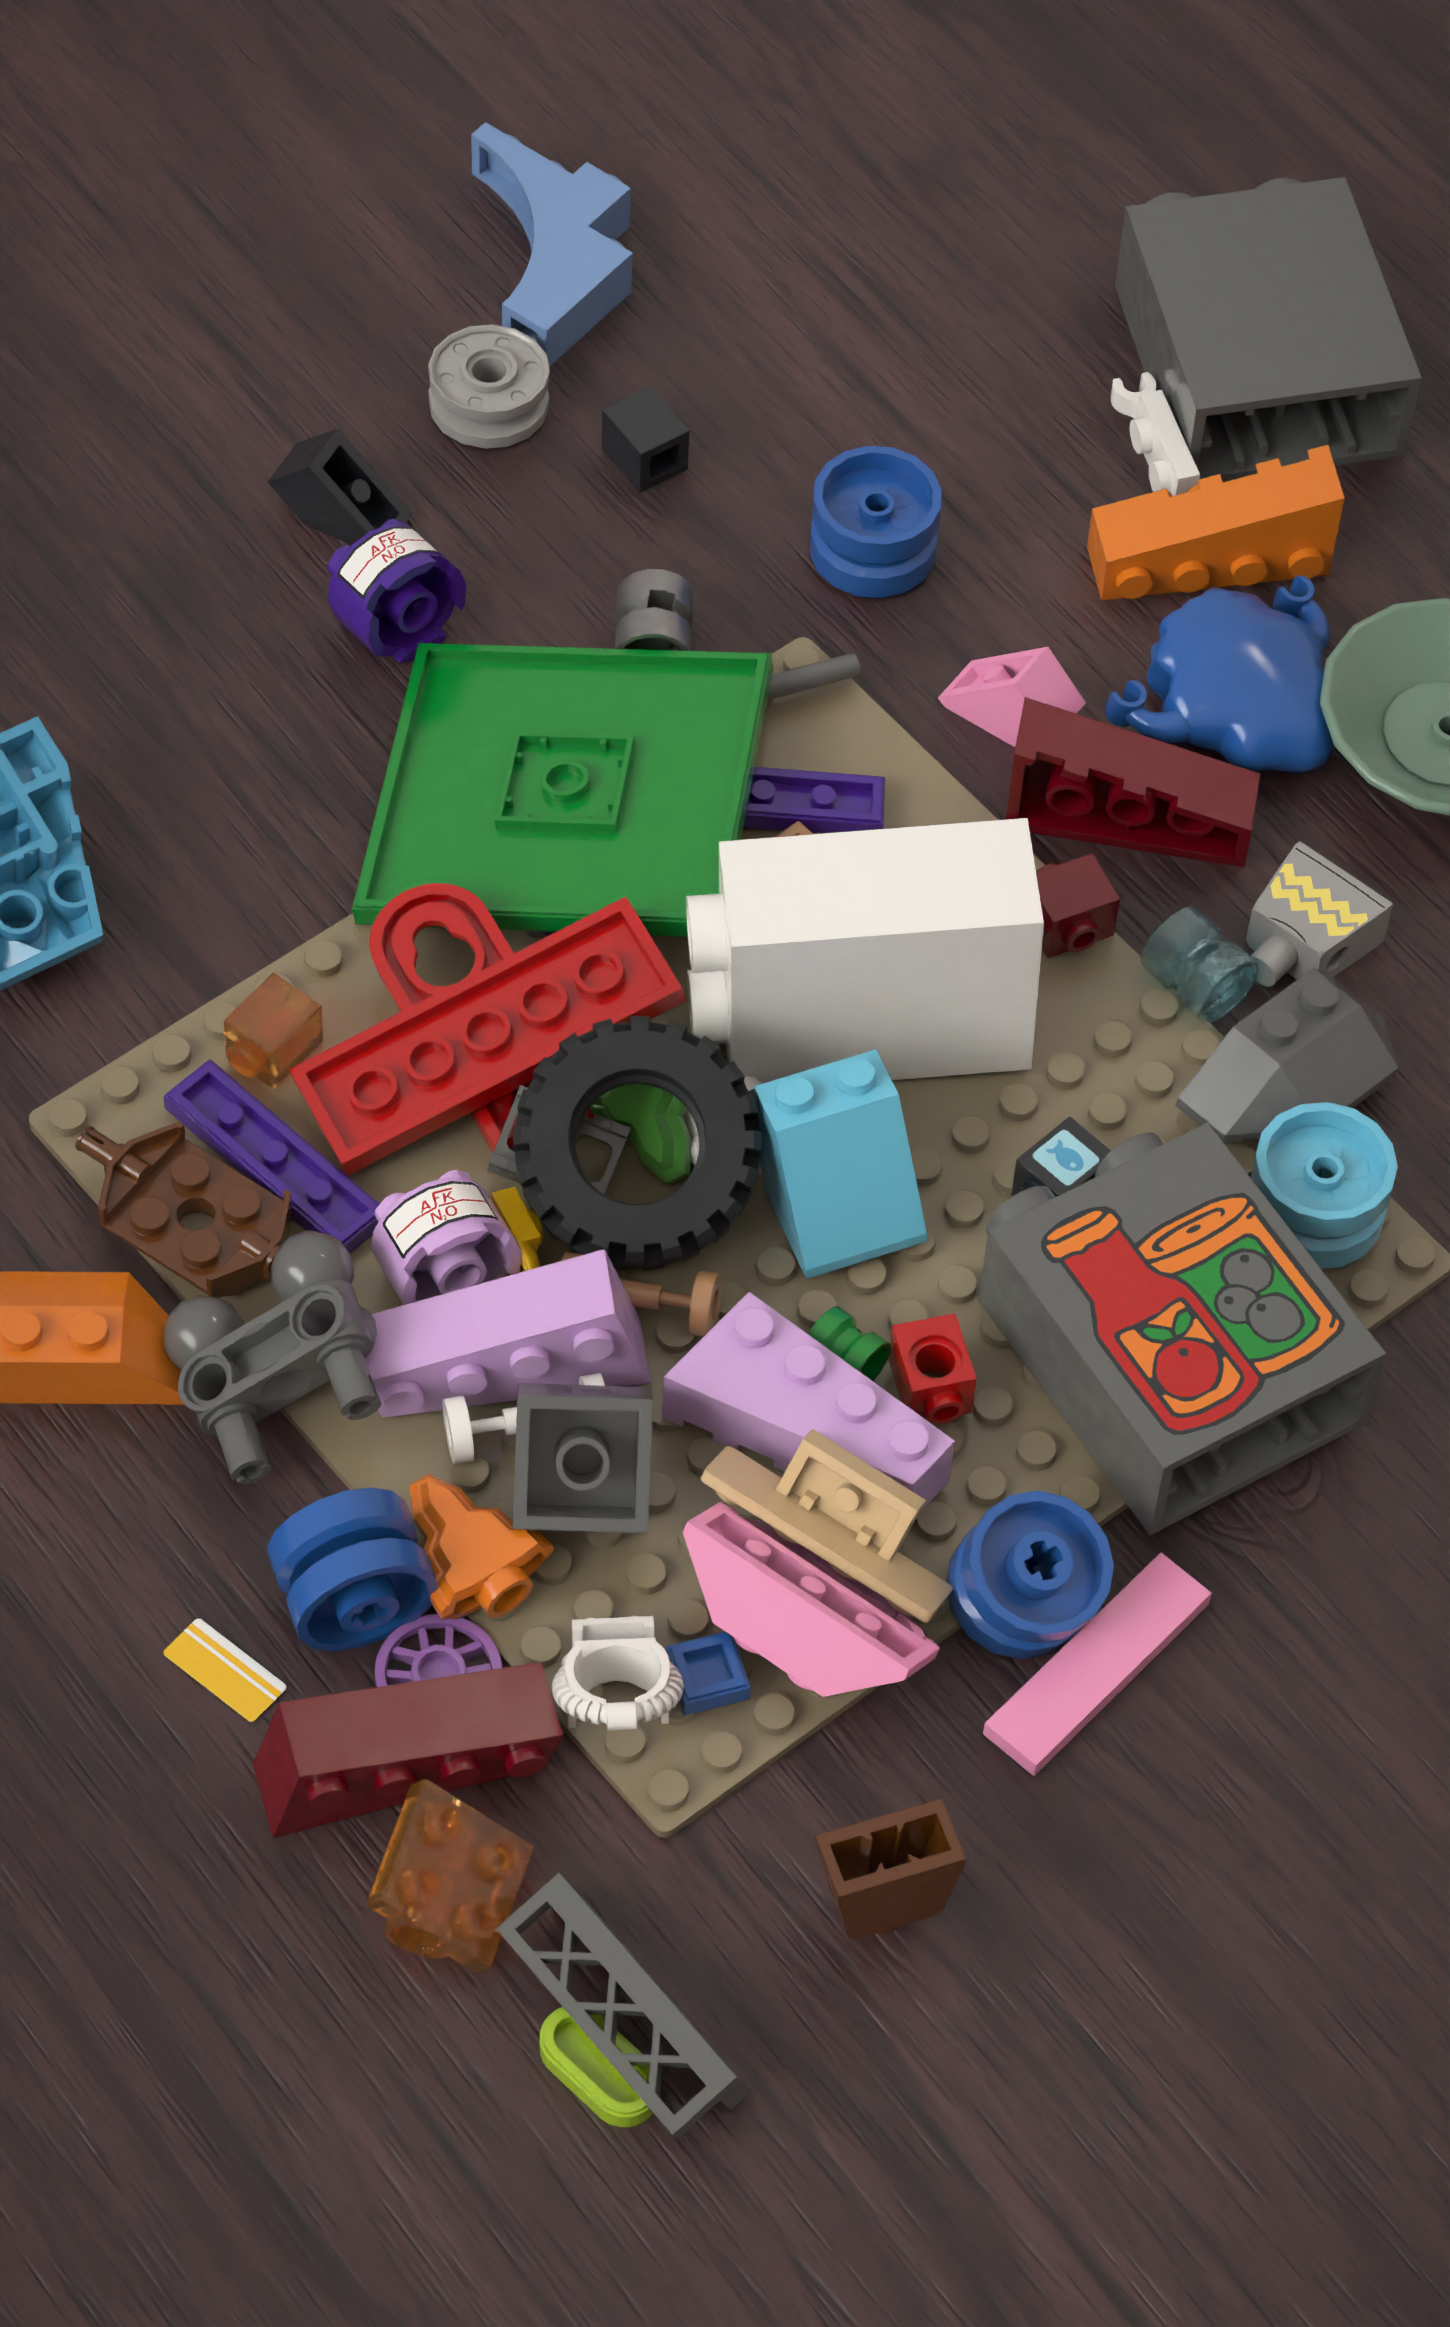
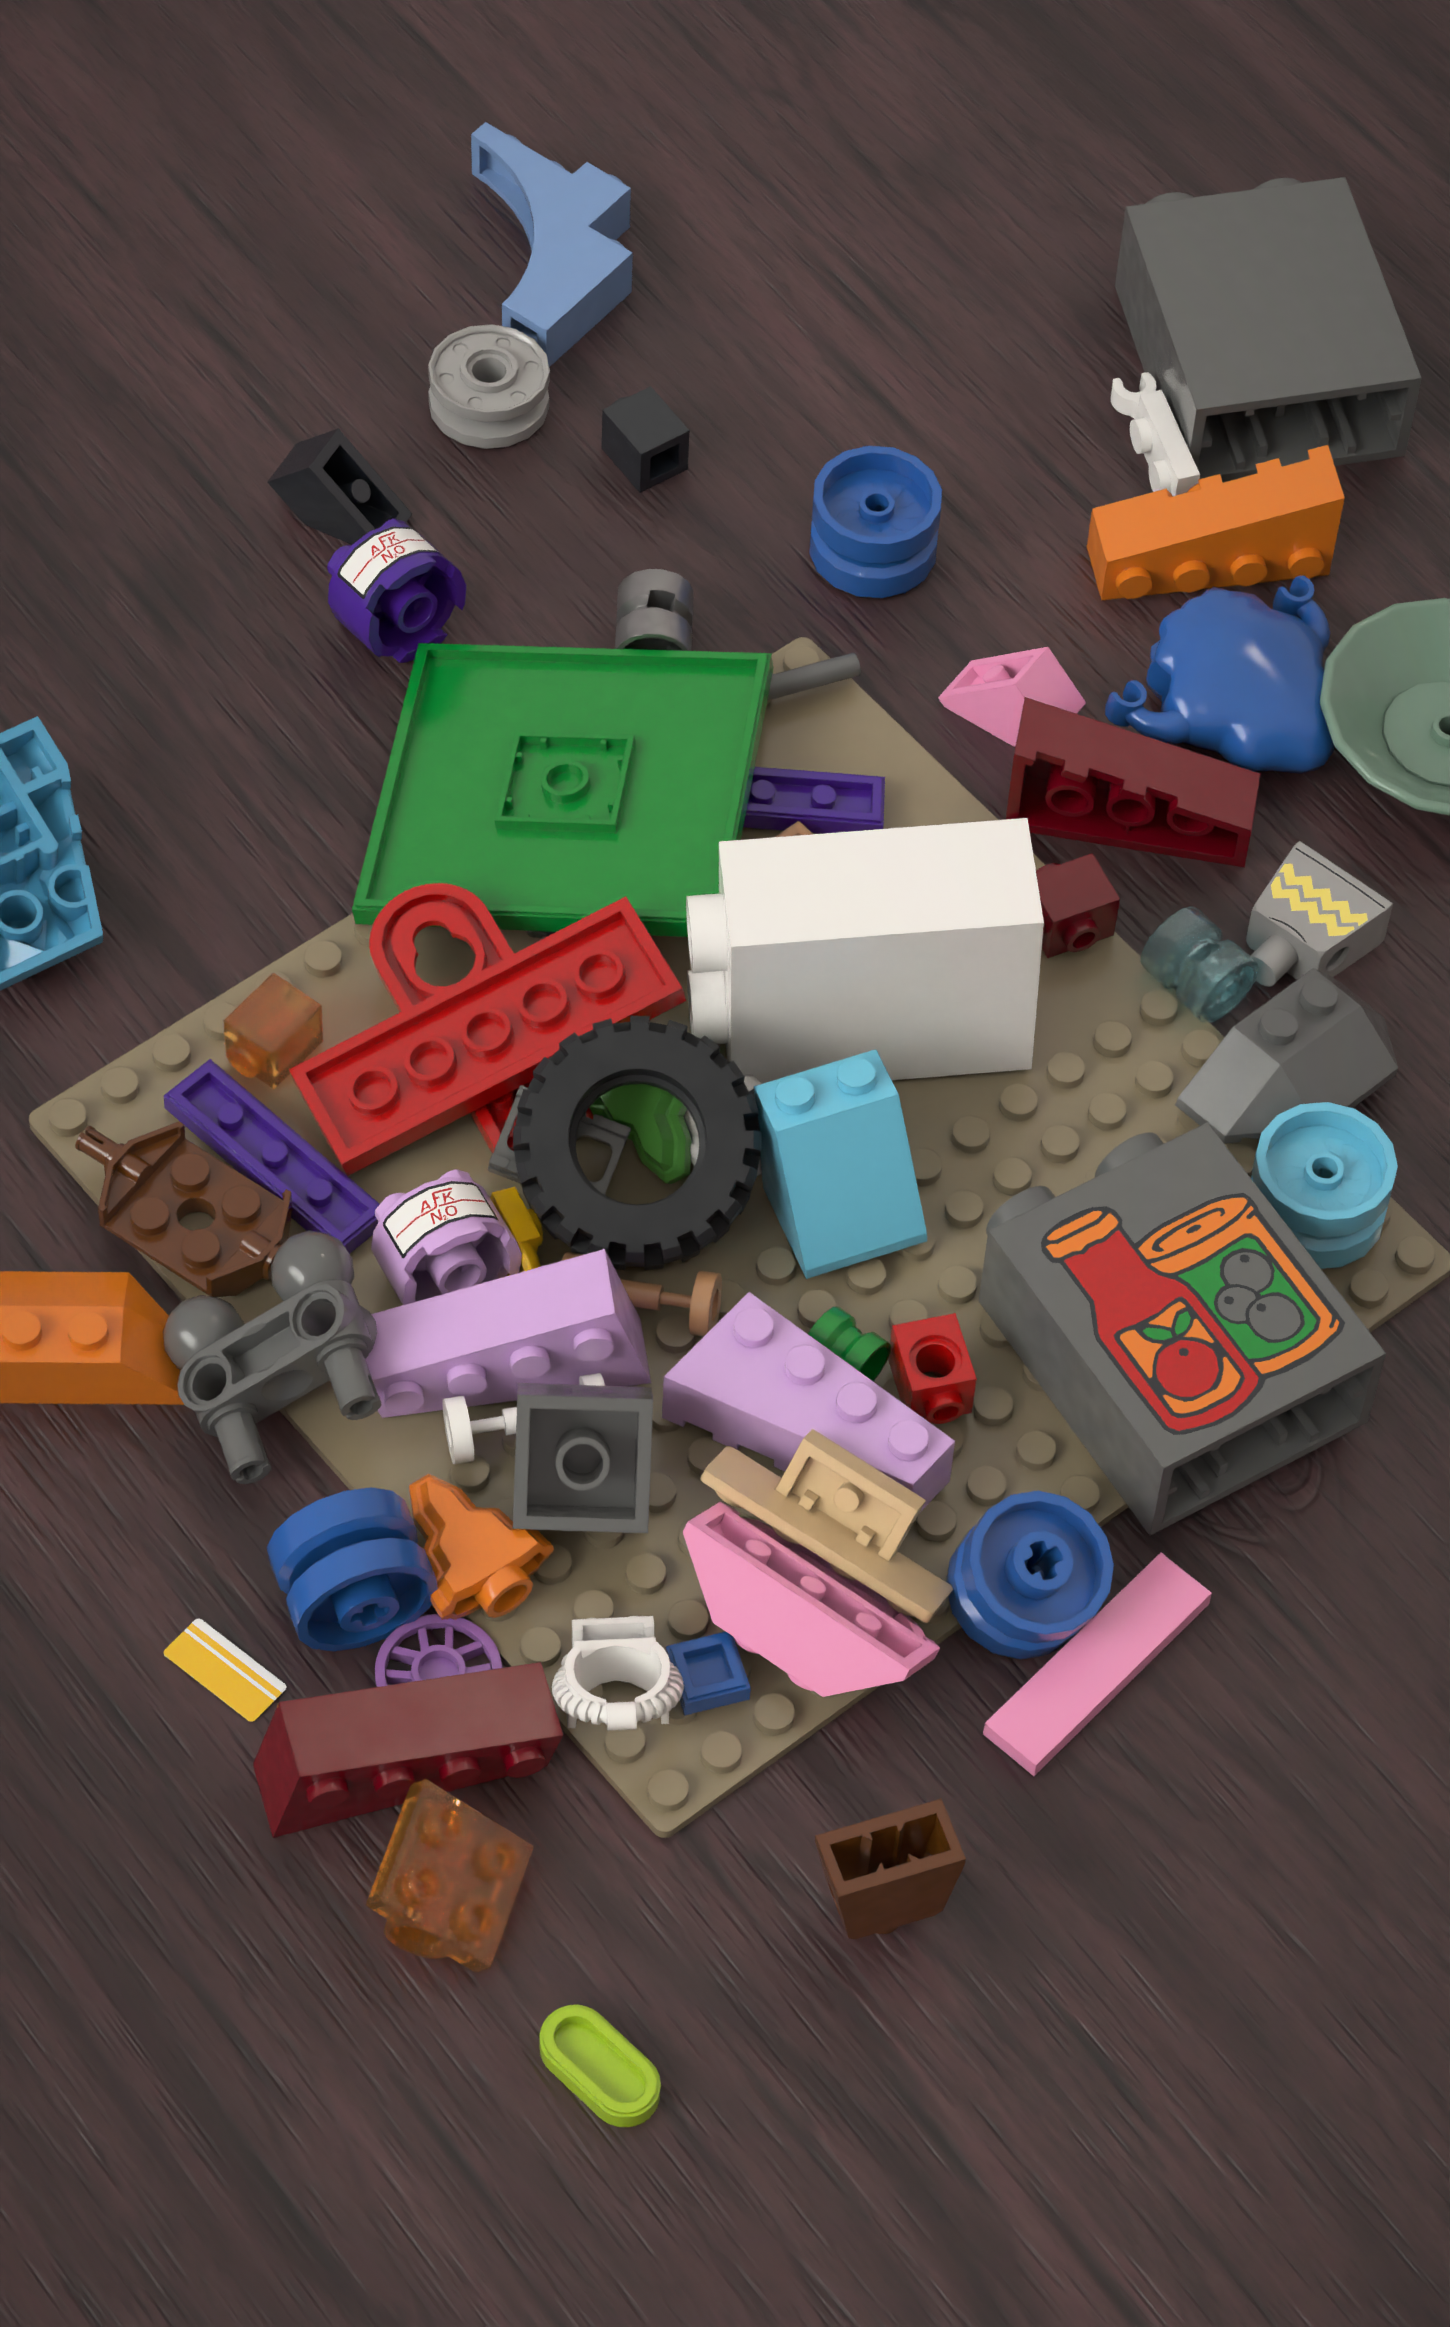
(649, 2000): dark grey fence -> none
(1060, 1160): brick -> none

